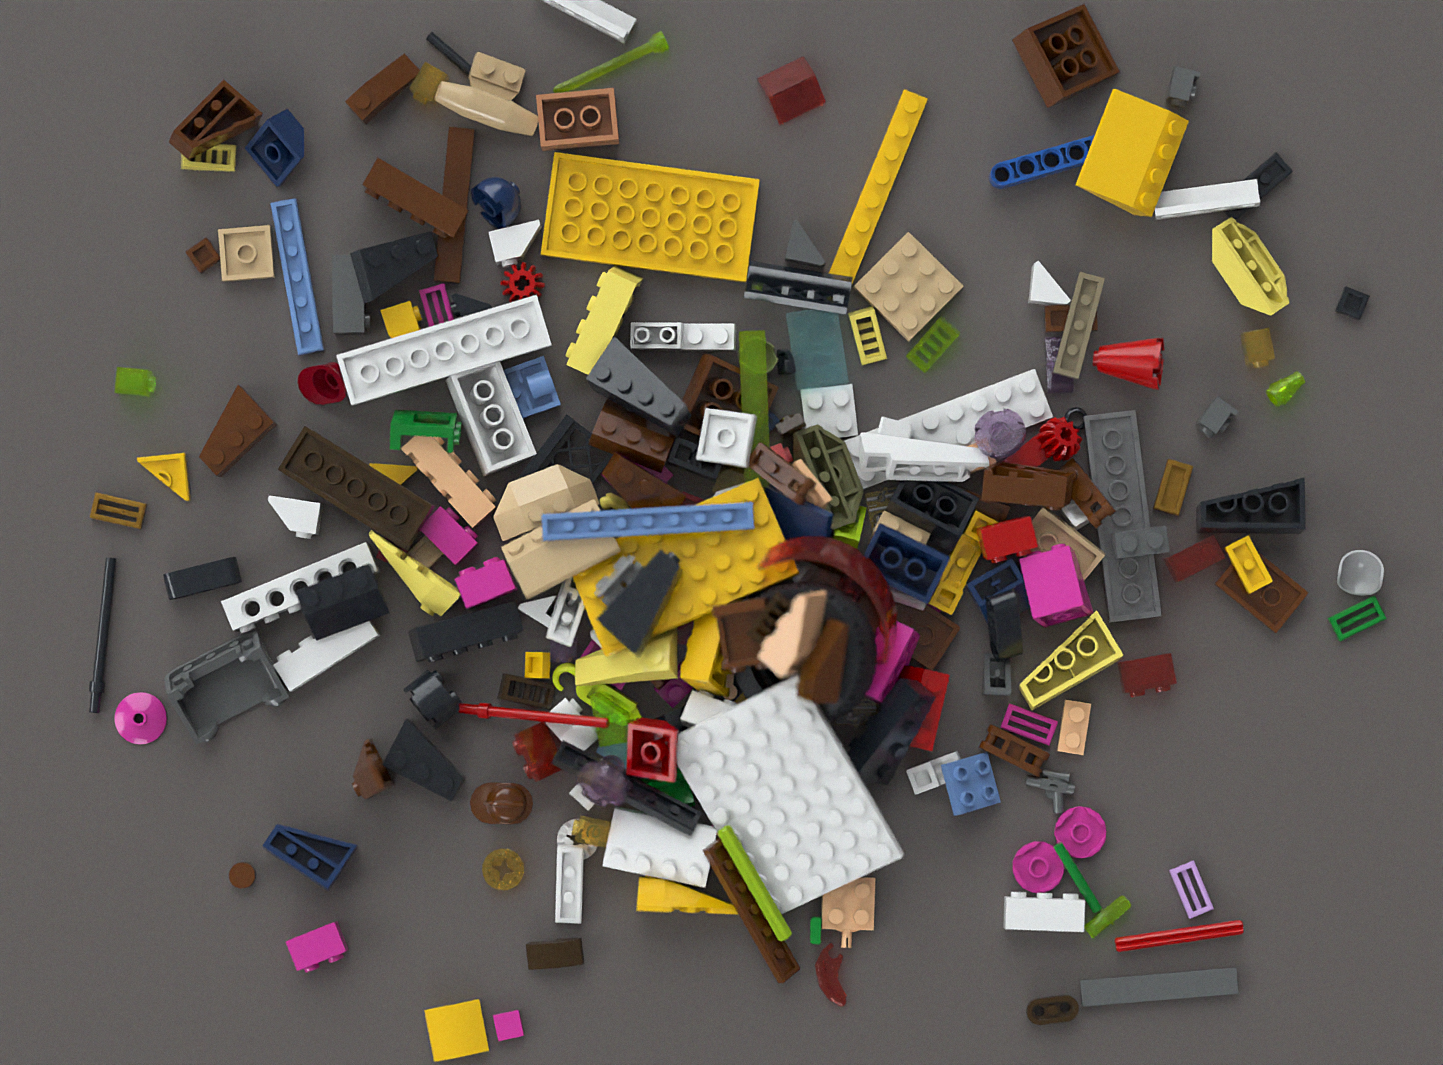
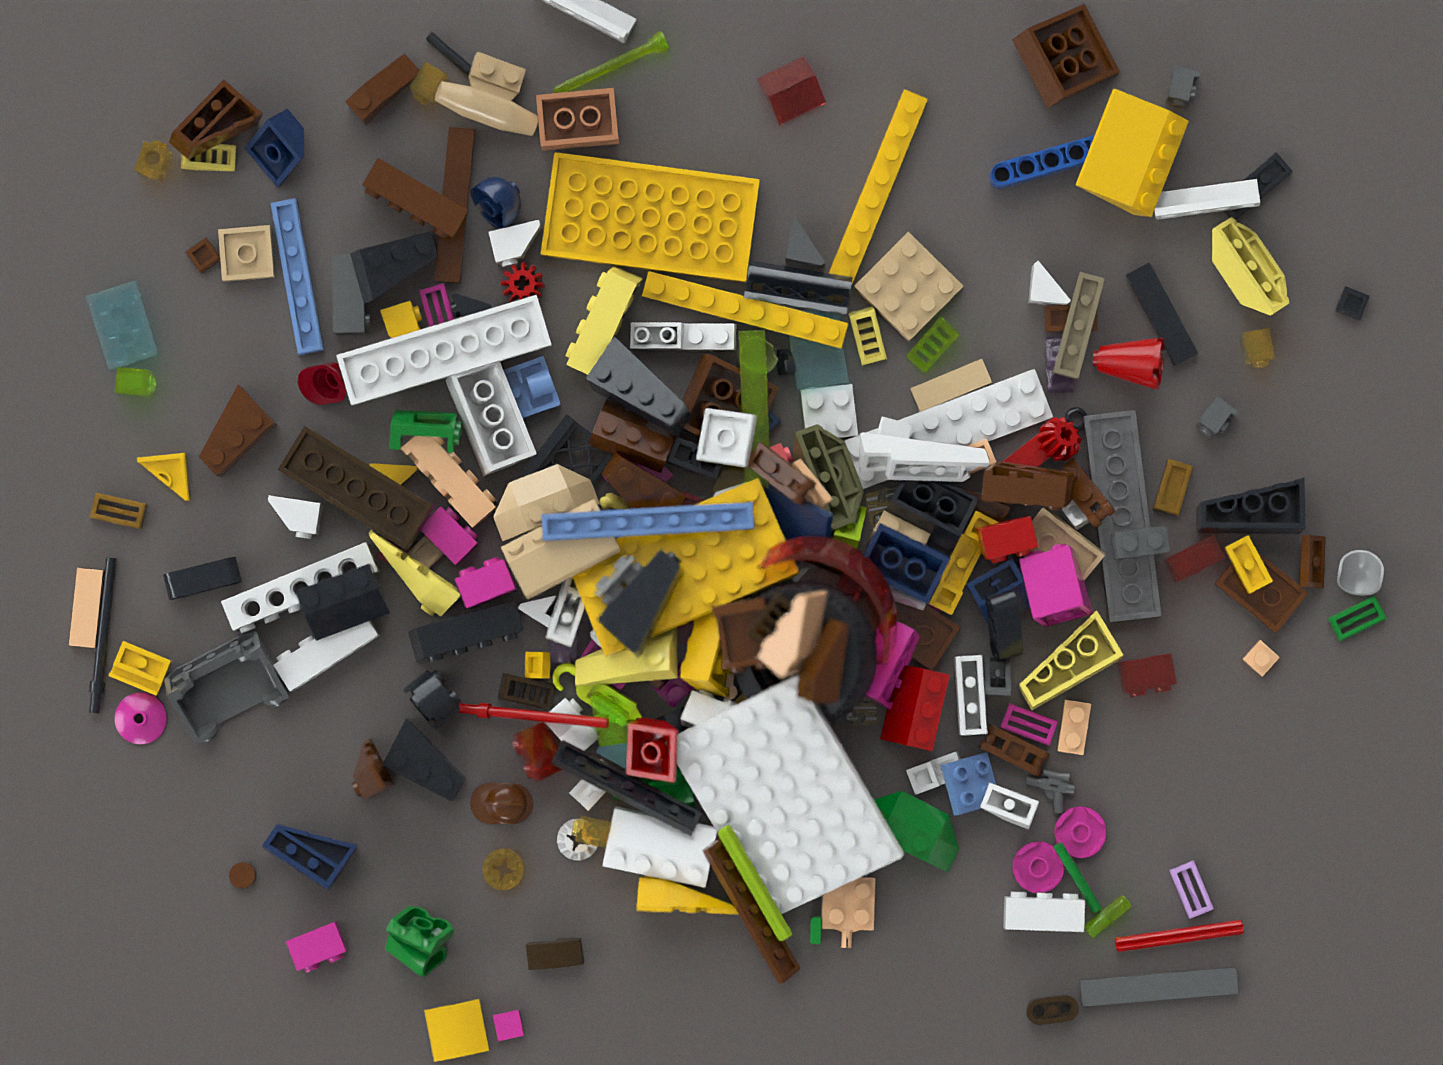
(86, 607): none -> light nougat tile
(122, 325): none -> clear light blue plate
(140, 668): none -> yellow plate
(157, 171): none -> clear yellow brick
(418, 939): none -> green piece
(569, 884): white tile -> none
(603, 782): clear purple tile -> none
(745, 310): none -> yellow plate
(790, 424): slope -> none
(827, 976): clear red piece -> none
(890, 732): black wedge -> none
(919, 828): none -> green wedge
(951, 385): none -> tan tile
(970, 695): none -> white brick
(1000, 433): clear purple tile -> none
(1009, 805): none -> white slope
(1161, 313): none -> black tile
(1260, 658): none -> light nougat plate
(1284, 389): clear neon green cone -> none
(1312, 561): none -> reddish brown plate

